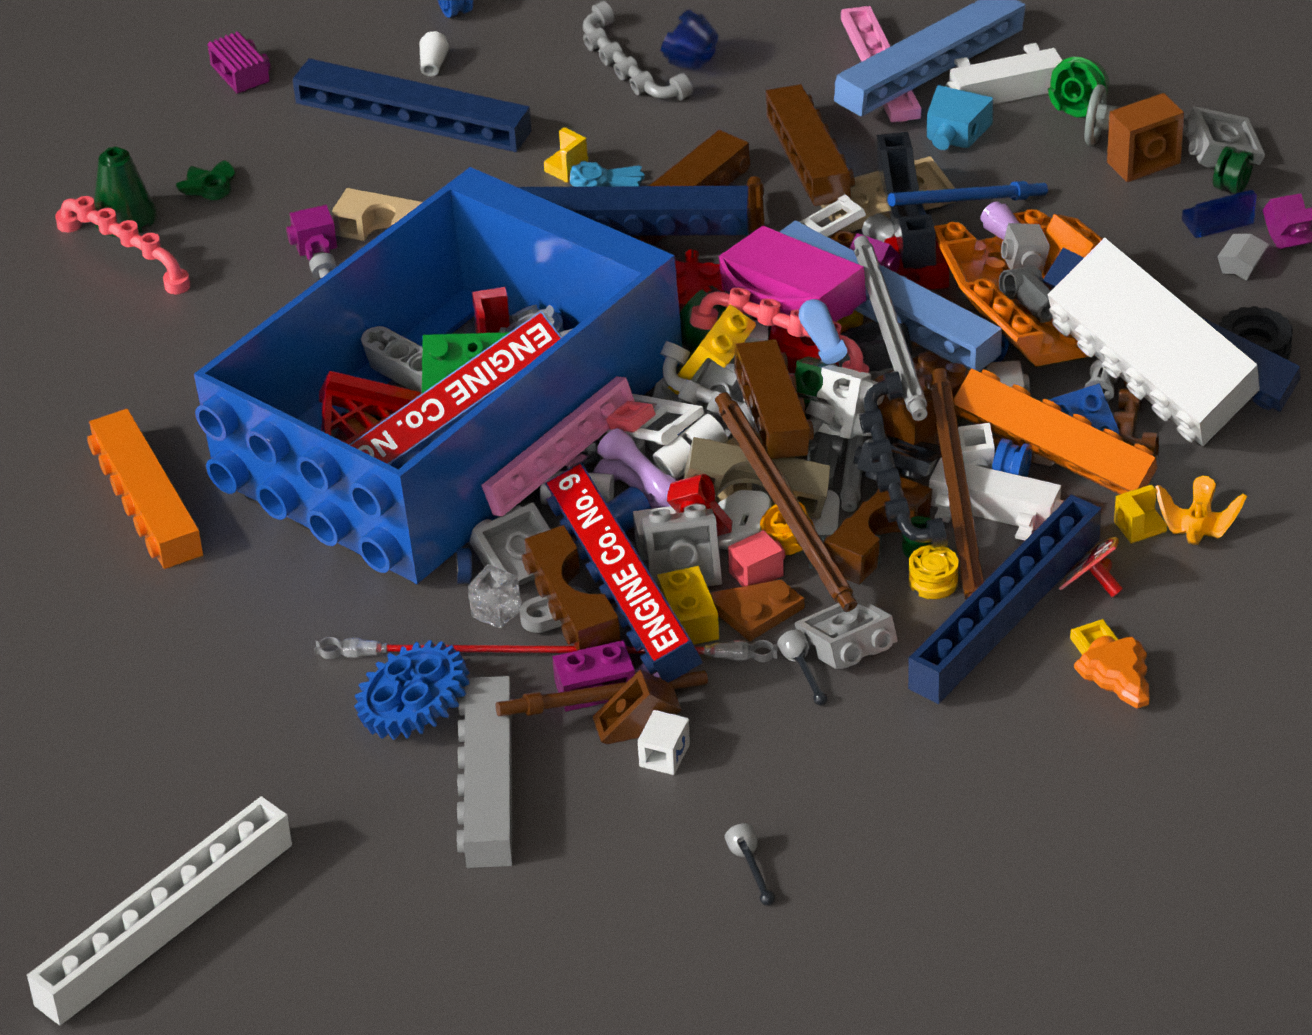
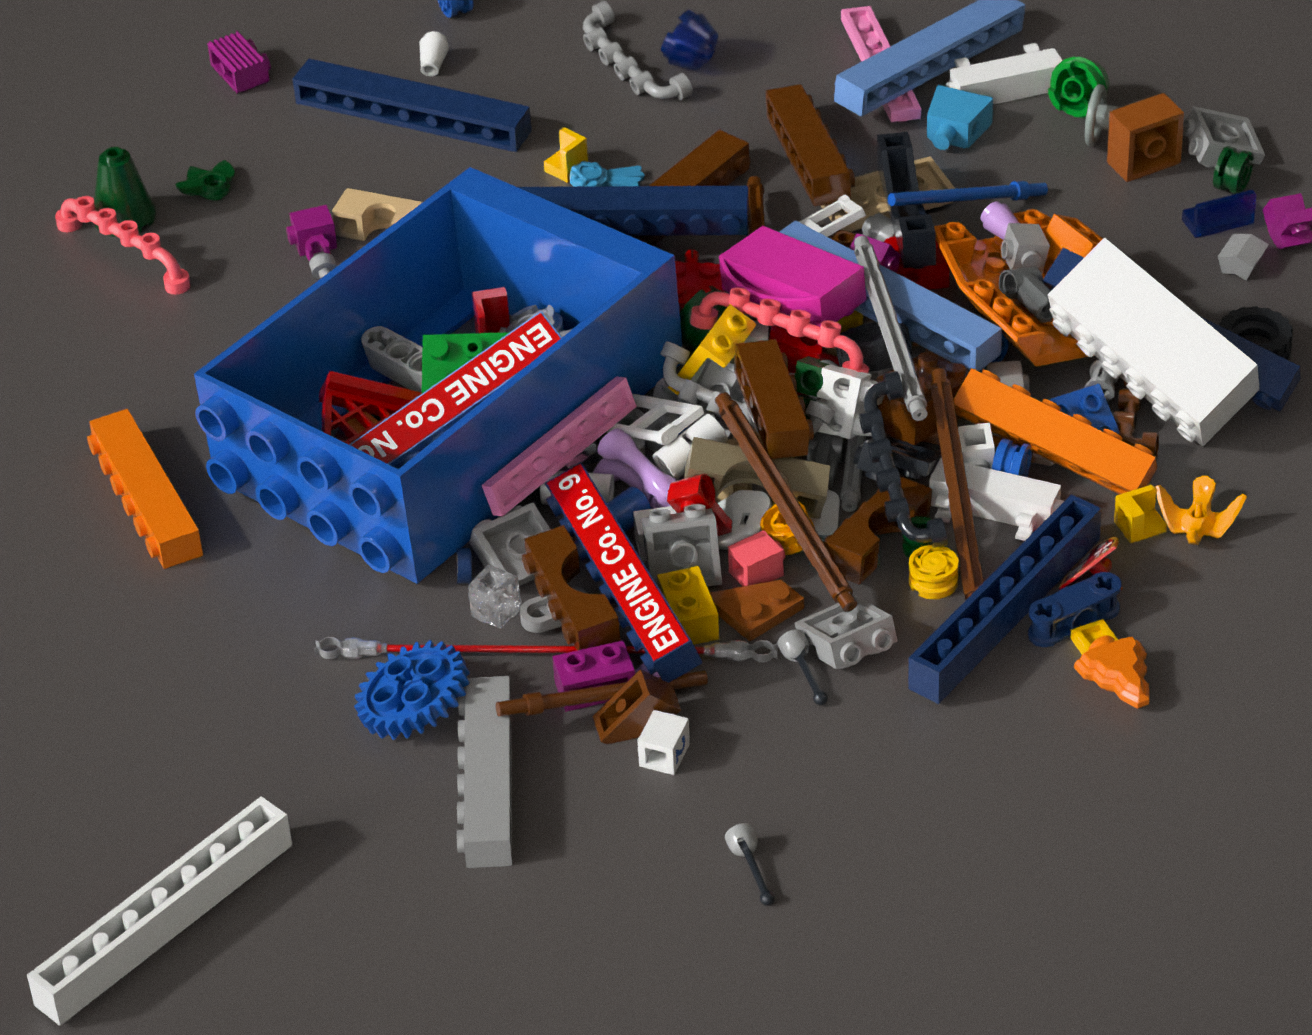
(630, 416): coral tile -> none
(820, 327): medium blue piece -> none
(1074, 607): none -> dark blue piece

